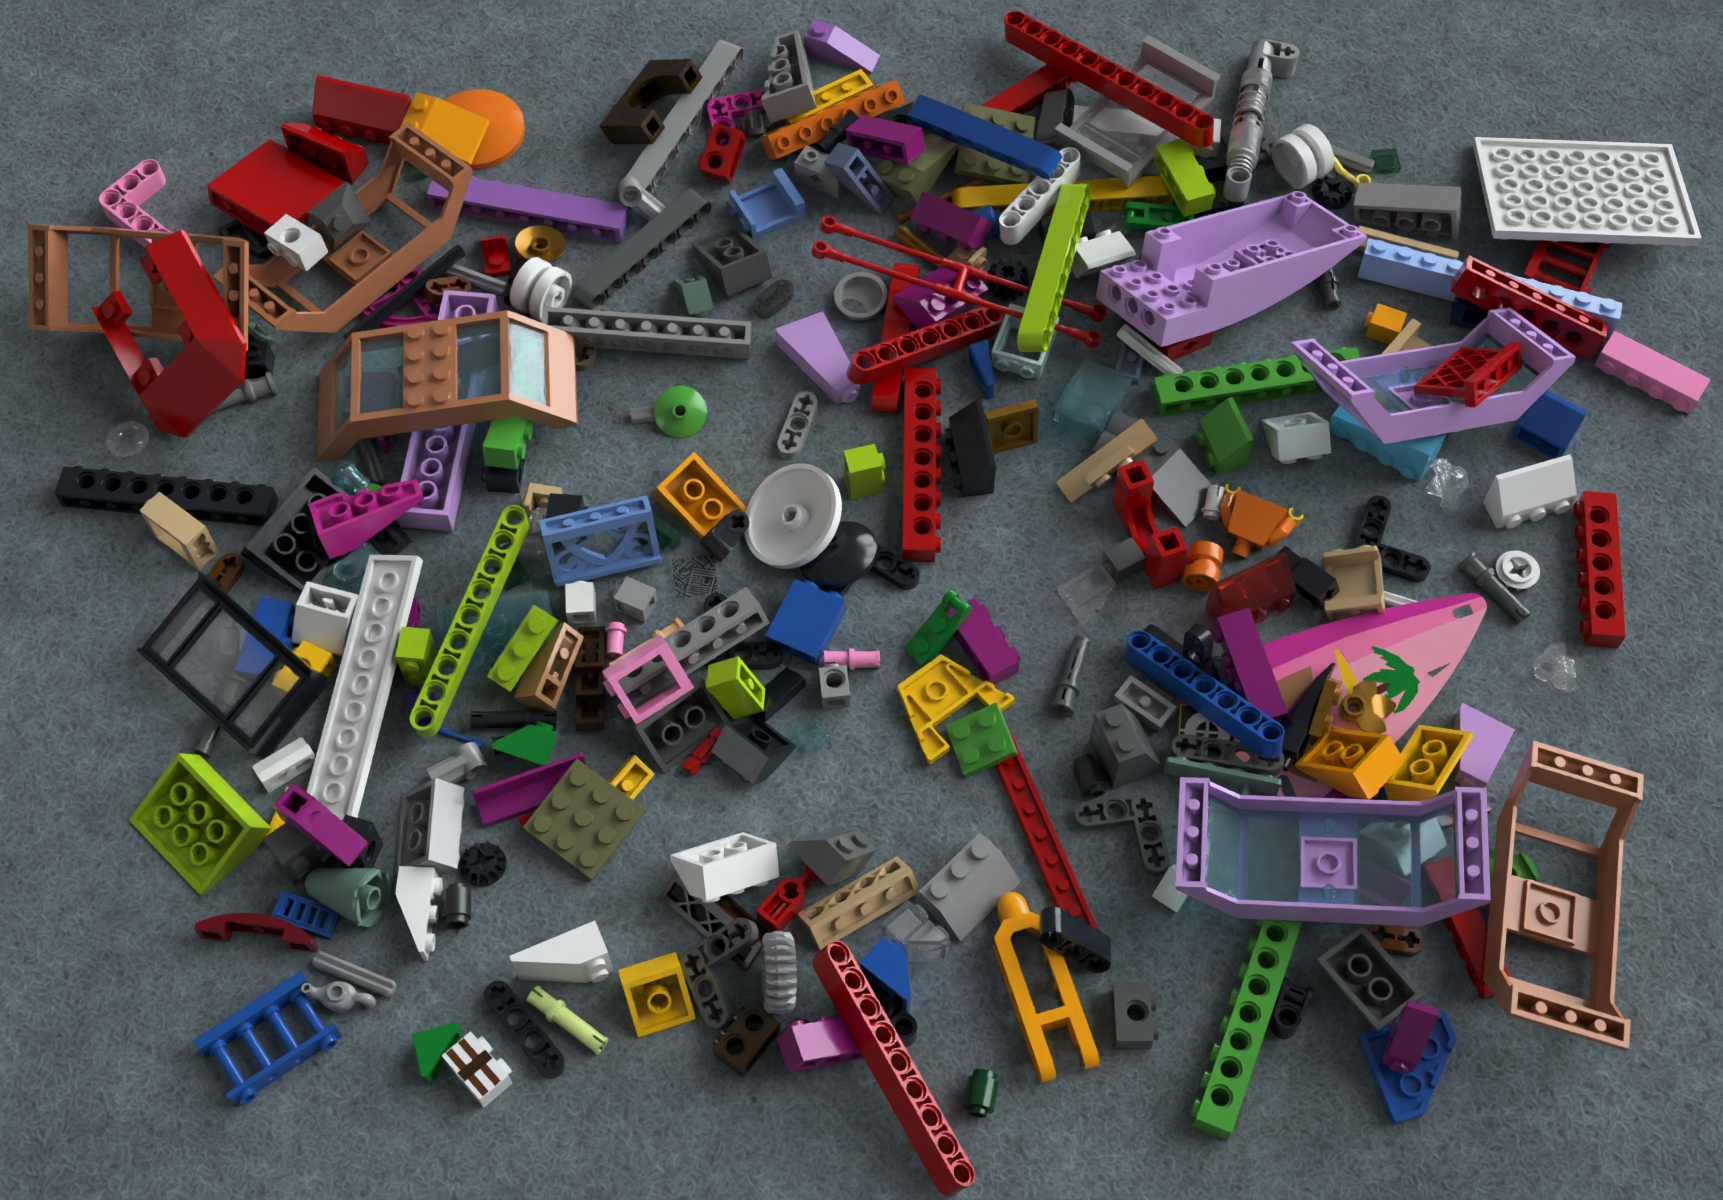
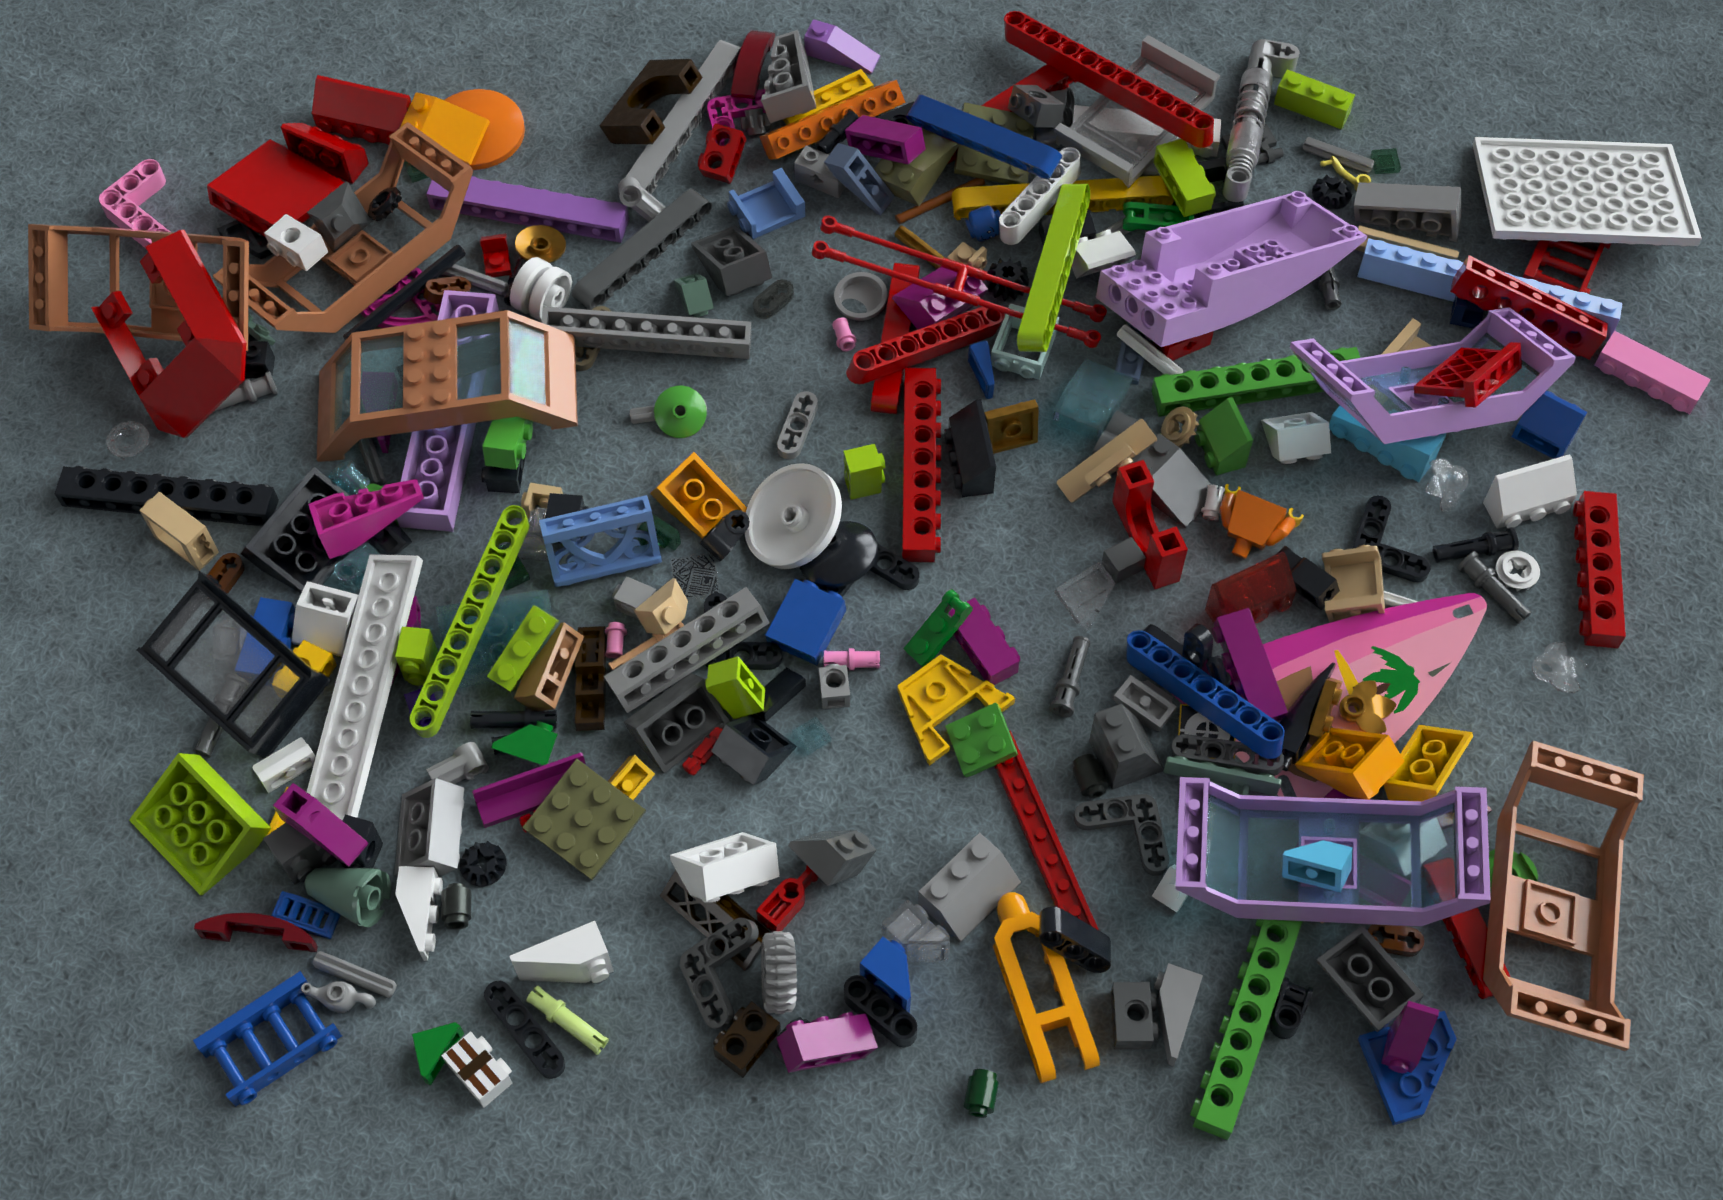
(384, 203): none -> black gear
(479, 741): blue hinge -> none
(580, 603): white brick -> none
(634, 660): bright pink window -> none
(657, 994): yellow slope -> none
(663, 609): none -> tan slope
(750, 62): none -> dark red slope
(819, 354): lavender slope -> none
(845, 339): none -> bright pink pin
(861, 903): tan fence -> none
(893, 1069): red beam -> none
(950, 222): magenta brick -> none
(1036, 106): none -> dark grey brick
(1171, 426): none -> tan gear
(1175, 1004): none -> light grey slope
(1202, 565): orange wheel -> none
(1302, 156): white wheel -> none
(1314, 99): none -> lime brick
(1319, 864): none -> medium azure slope
(1384, 323): light orange brick -> none
(1484, 749): lavender slope -> none
(1487, 544): none -> black pin

